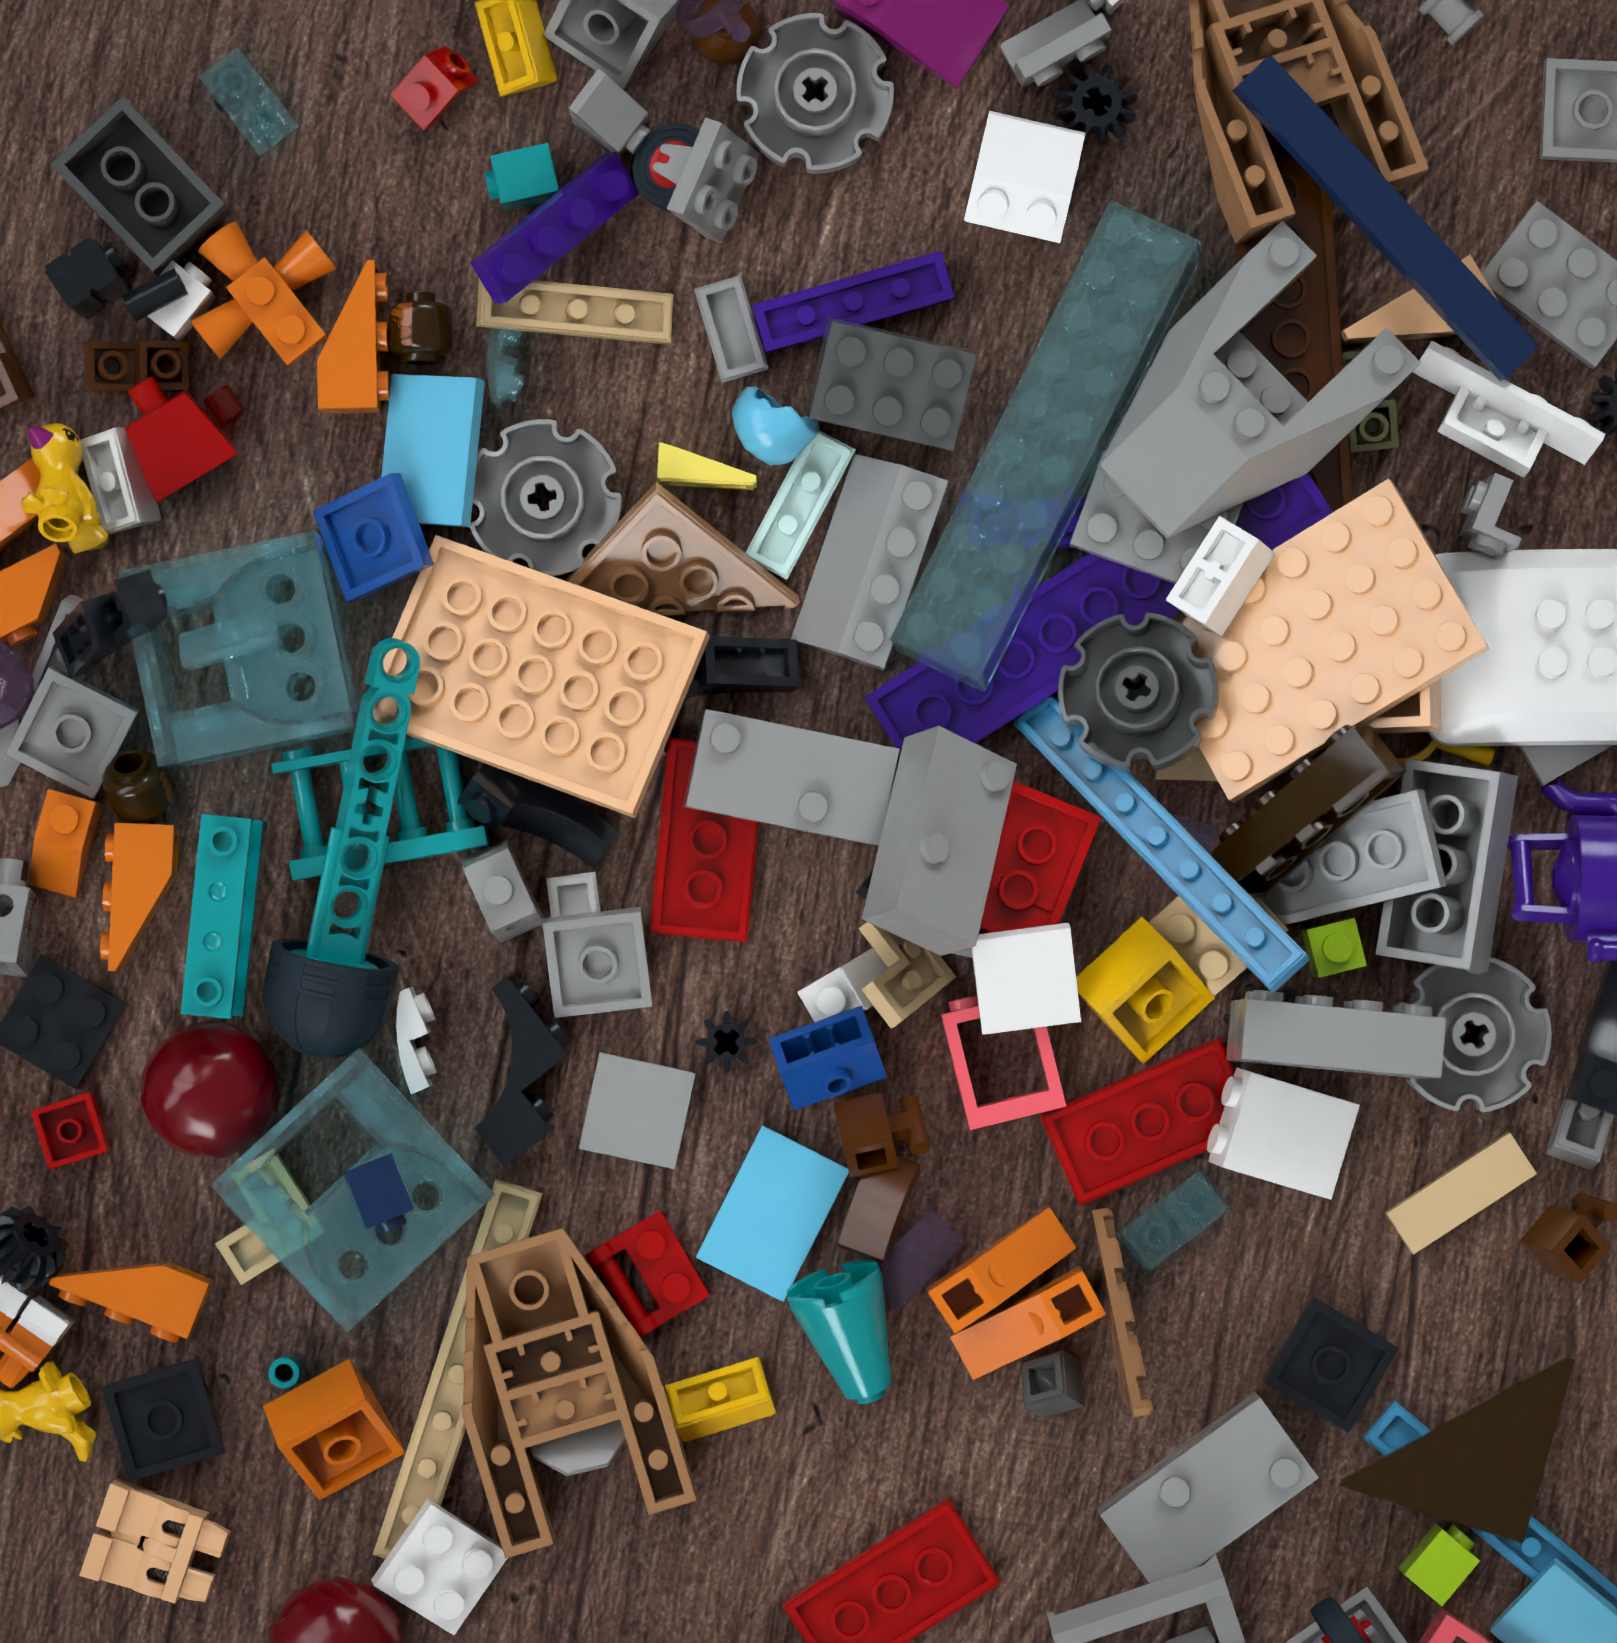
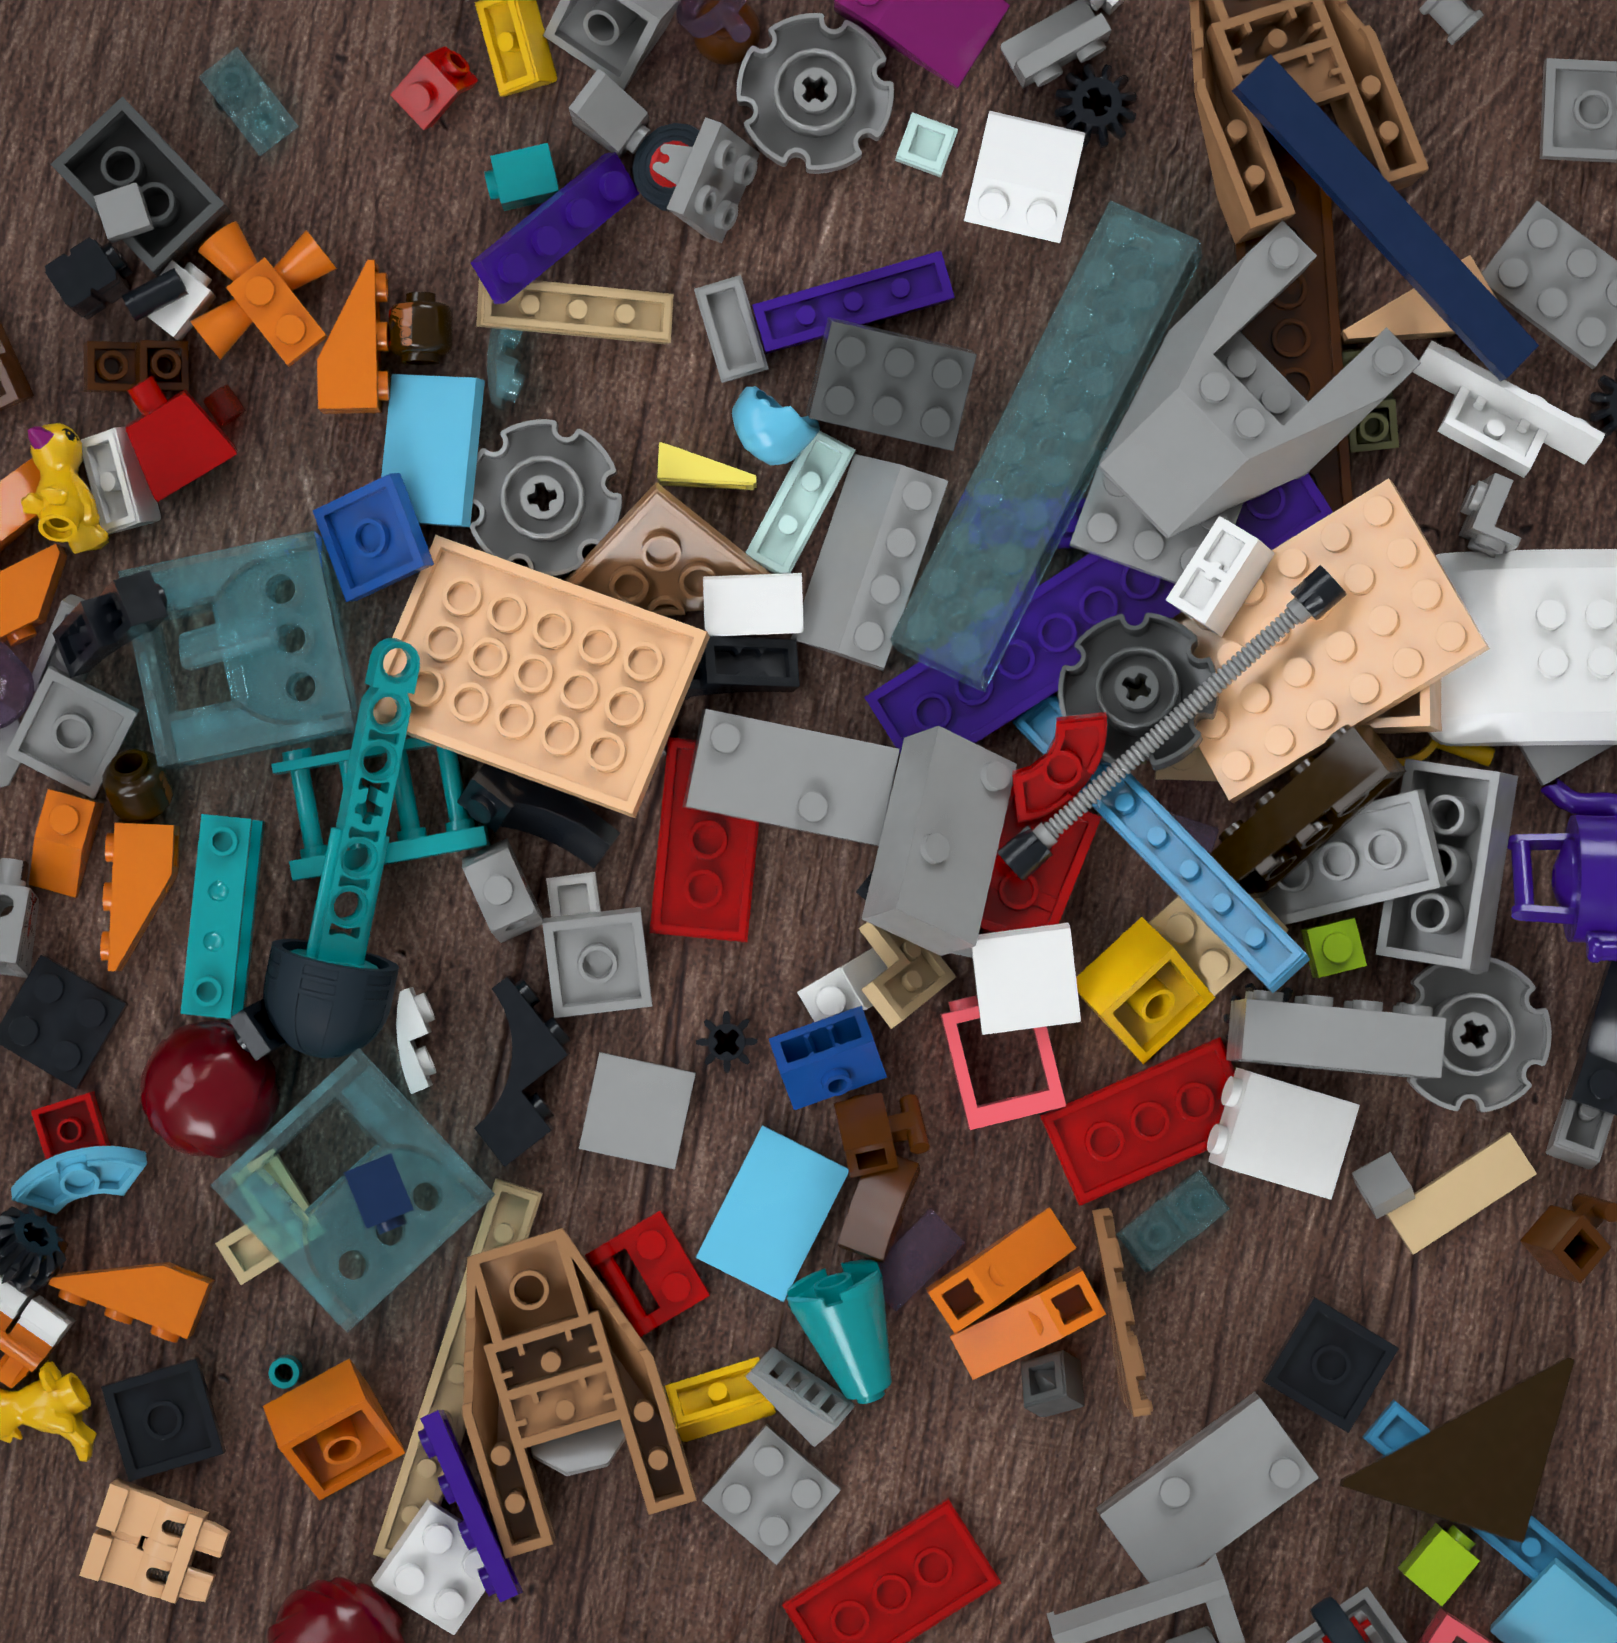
(78, 1175): none -> medium azure tile
(123, 212): none -> light grey piece
(255, 1031): none -> black plate
(460, 1487): none -> dark purple plate
(753, 604): none -> white slope
(771, 1494): none -> light grey plate
(809, 1404): none -> light grey slope
(926, 144): none -> light aqua tile
(1063, 768): none -> red tile
(1311, 598): none -> light grey hose
(1383, 1185): none -> light grey piece

